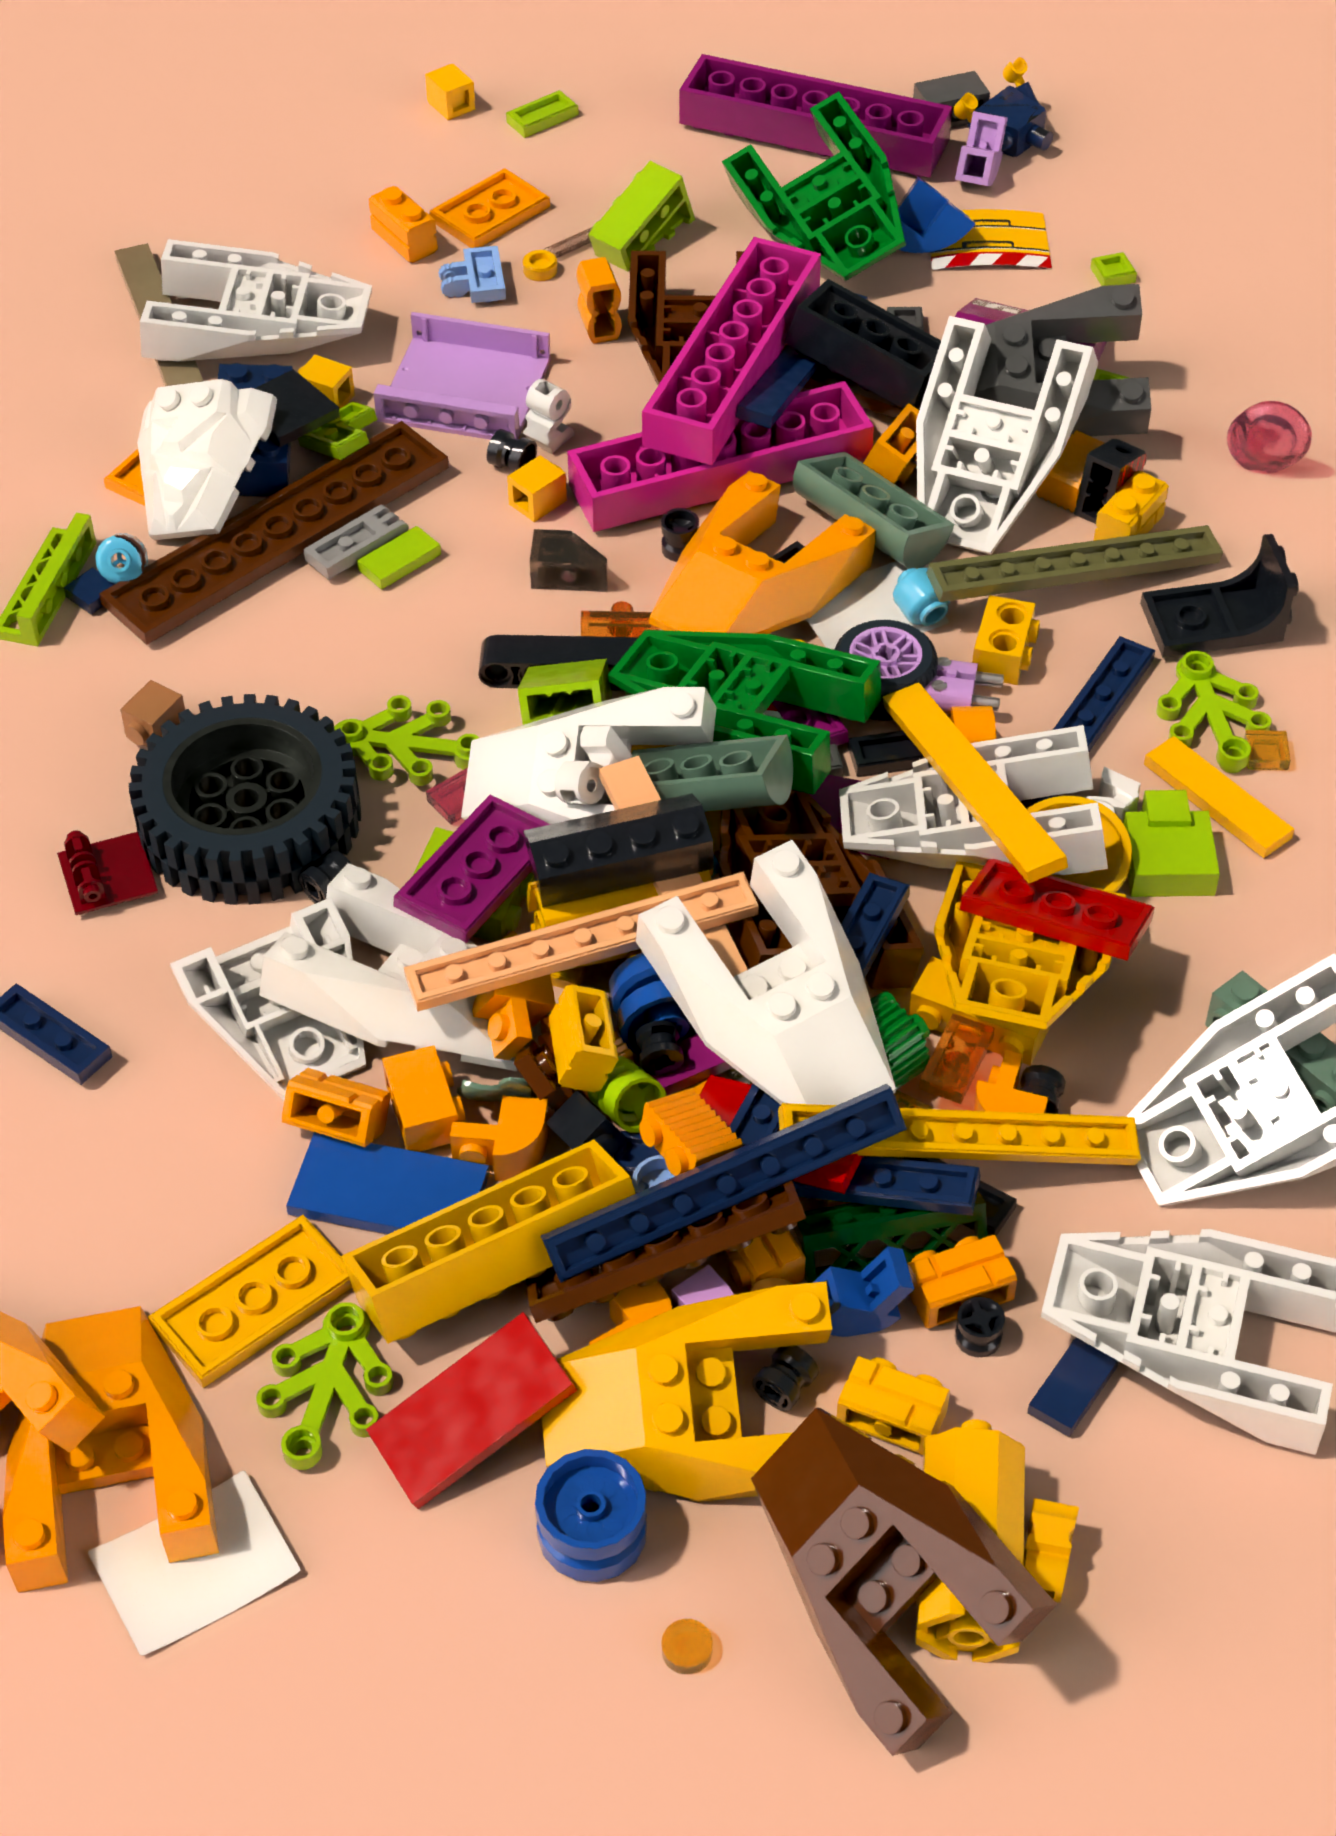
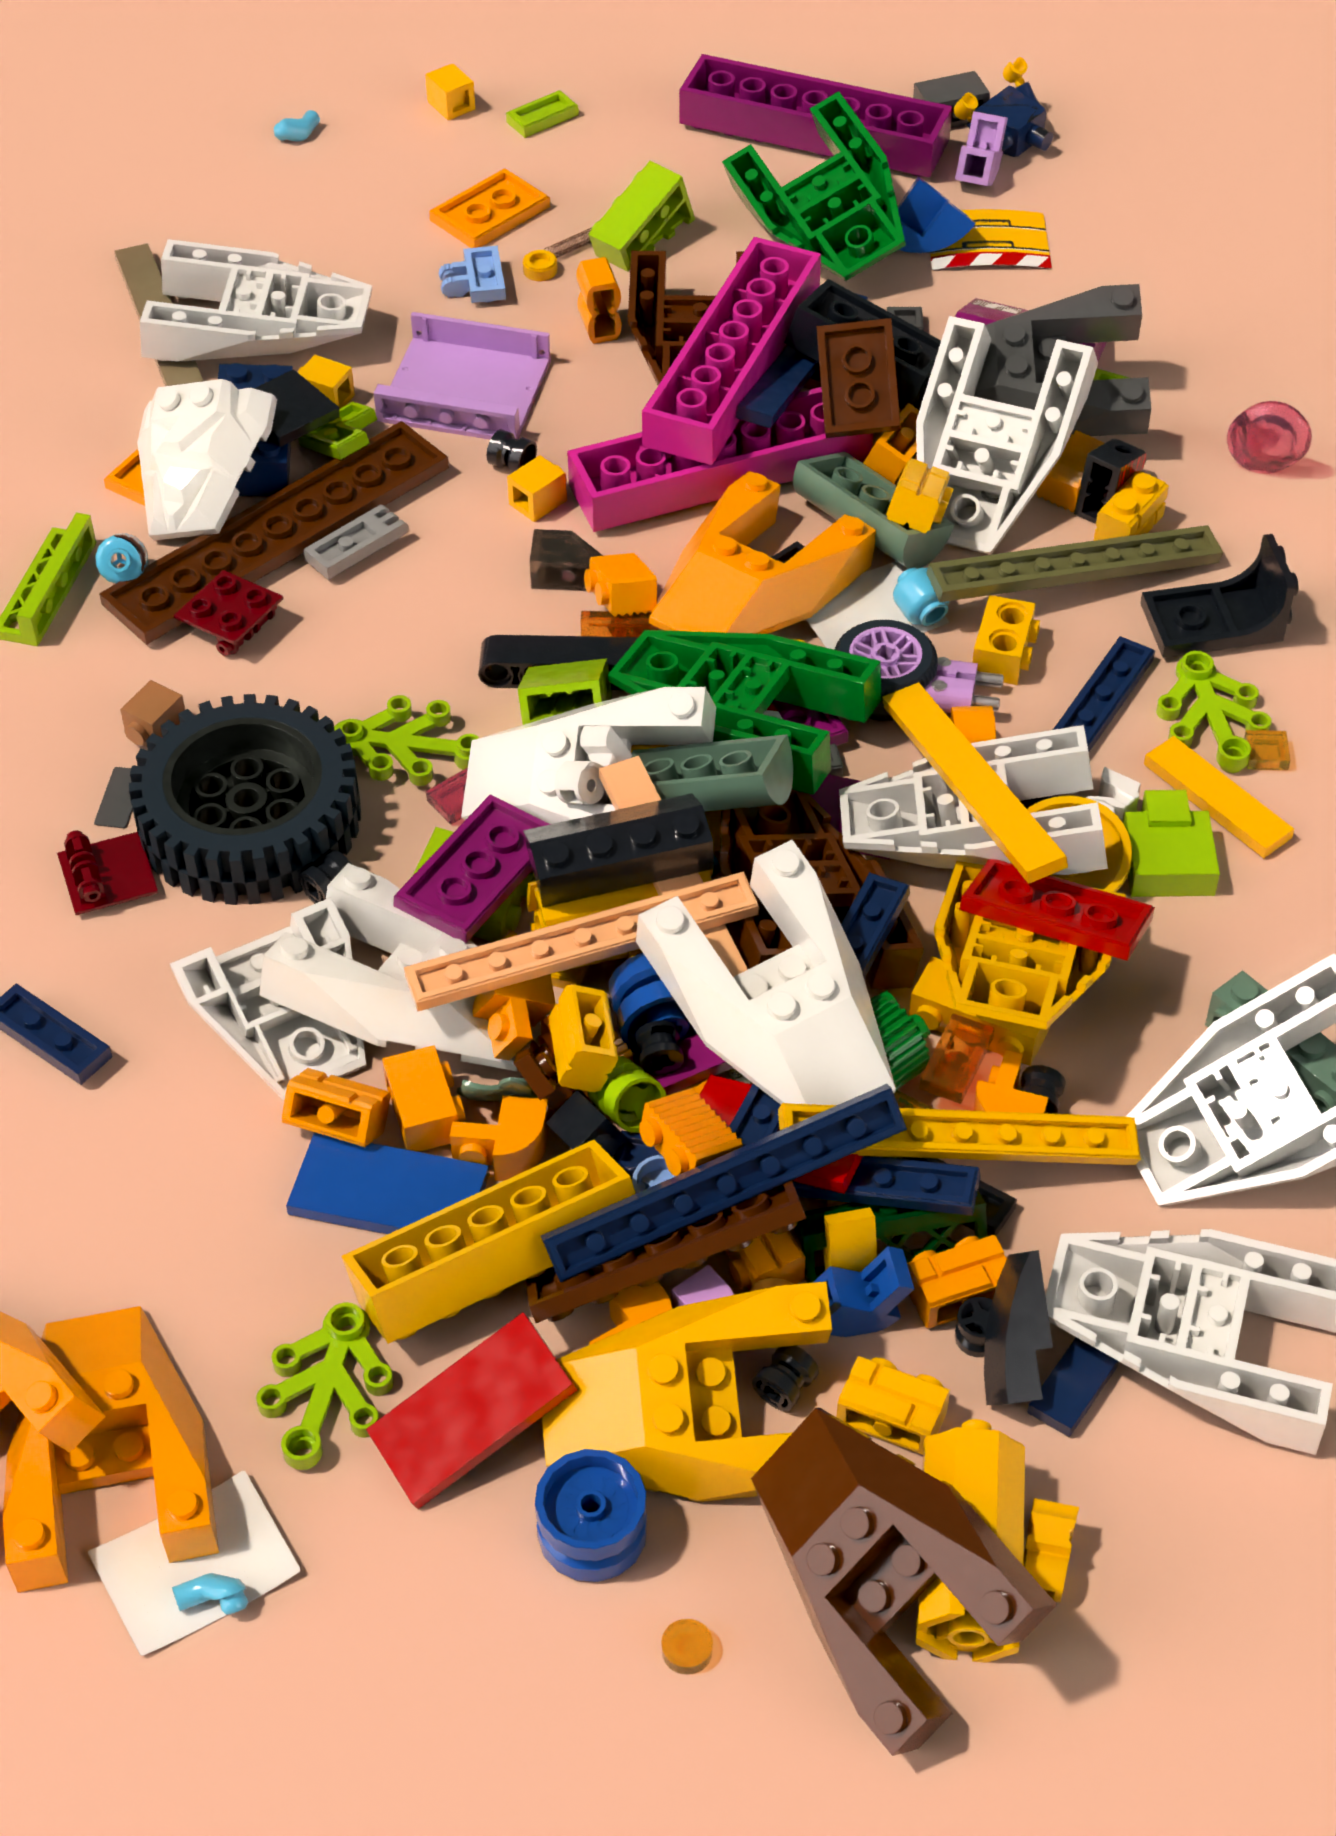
(85, 590): dark blue tile -> none
(116, 802): none -> dark grey sticker
(212, 1587): none -> medium azure arm
(230, 610): none -> dark red hinge
(252, 1301): yellow tile -> none
(296, 129): none -> medium azure arm
(399, 557): lime tile -> none
(403, 224): light orange brick -> none
(547, 410): white leg -> none
(621, 583): none -> light orange brick
(677, 530): black wheel -> none
(850, 1239): none -> yellow slope
(858, 378): none -> reddish brown plate
(882, 753): black tile -> none
(920, 496): none -> yellow brick
(1015, 1331): none -> black slope
(1113, 269): lime tile -> none

